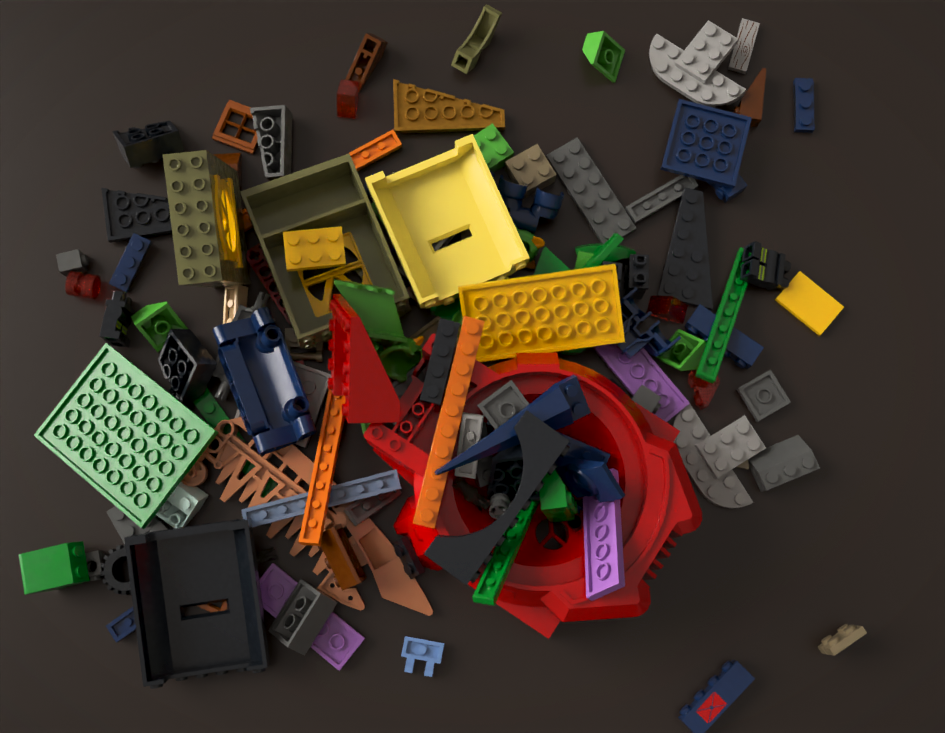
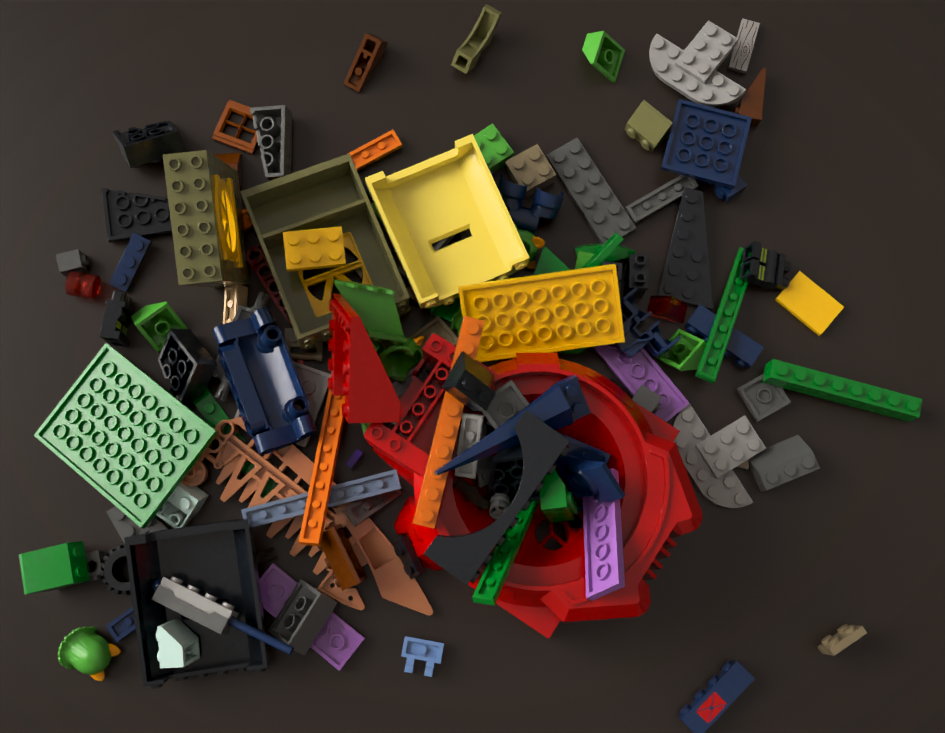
(86, 652): none -> bright green hair
(176, 645): none -> light aqua slope
(207, 611): none -> piece
(347, 98): clear red slope -> none
(355, 459): none -> dark purple tile
(433, 111): pearl gold wing -> none
(440, 362): black plate -> none
(470, 383): none -> black slope
(648, 126): none -> olive slope
(703, 389): clear red slope -> none
(803, 105): dark blue plate -> none
(842, 390): none -> green brick

